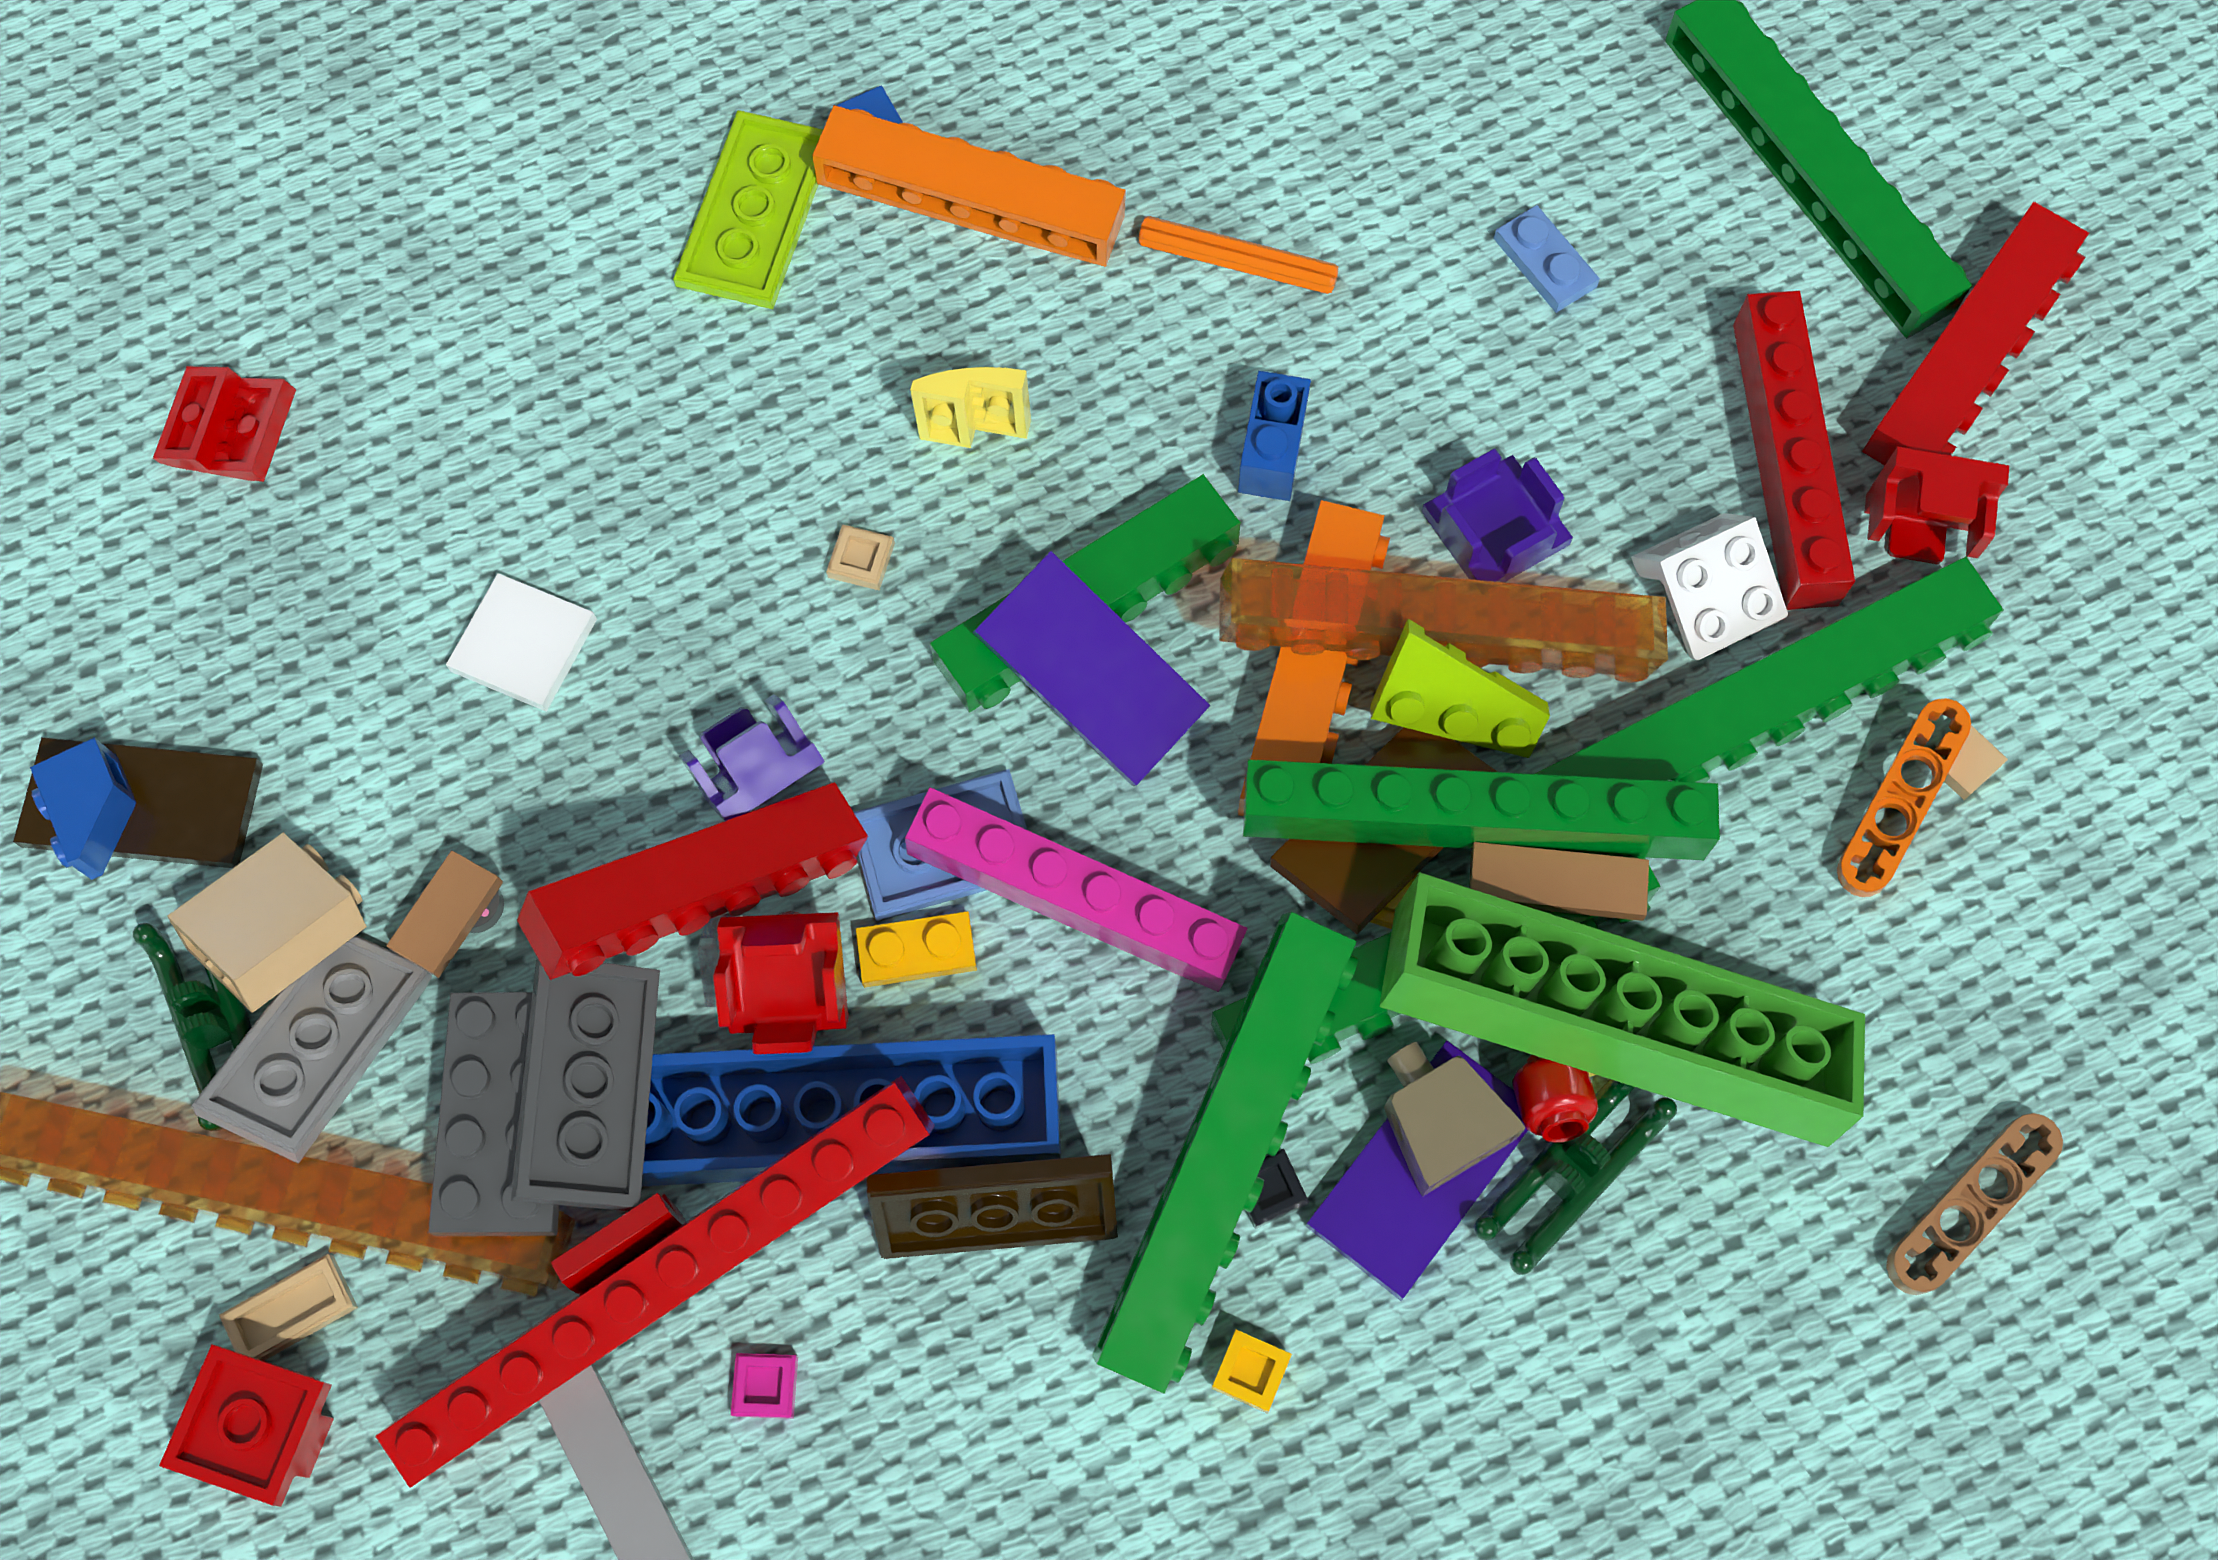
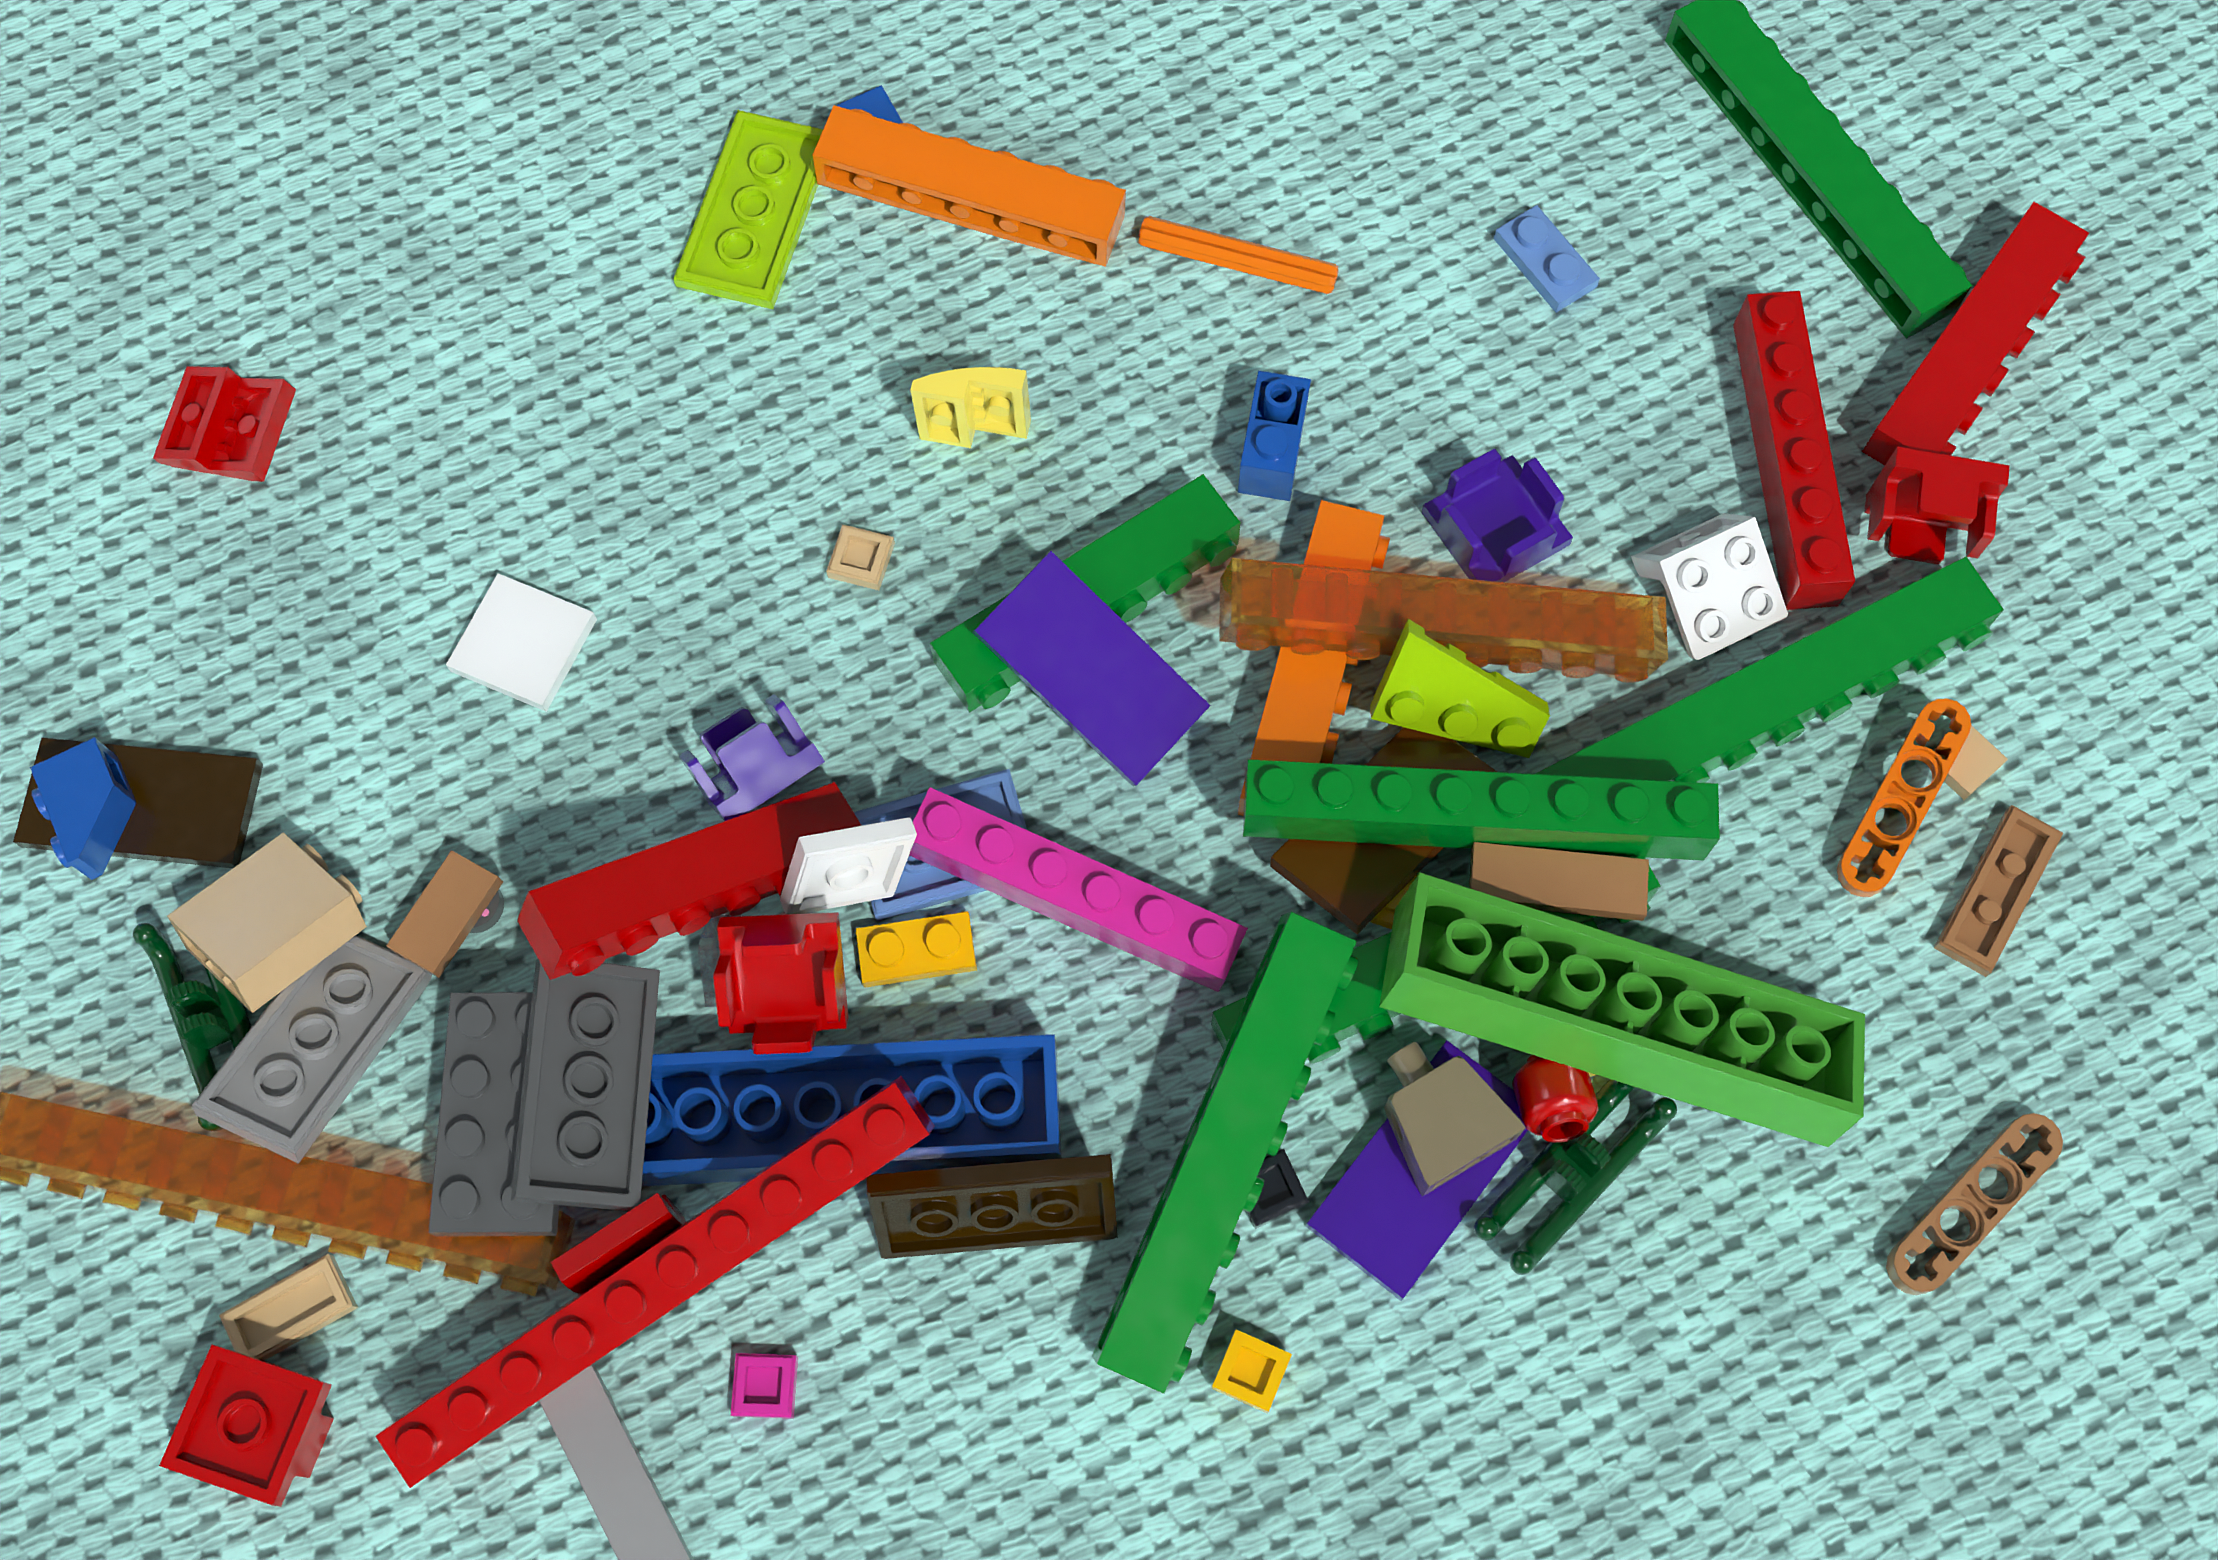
(847, 866): none -> white tile
(1998, 891): none -> medium nougat tile

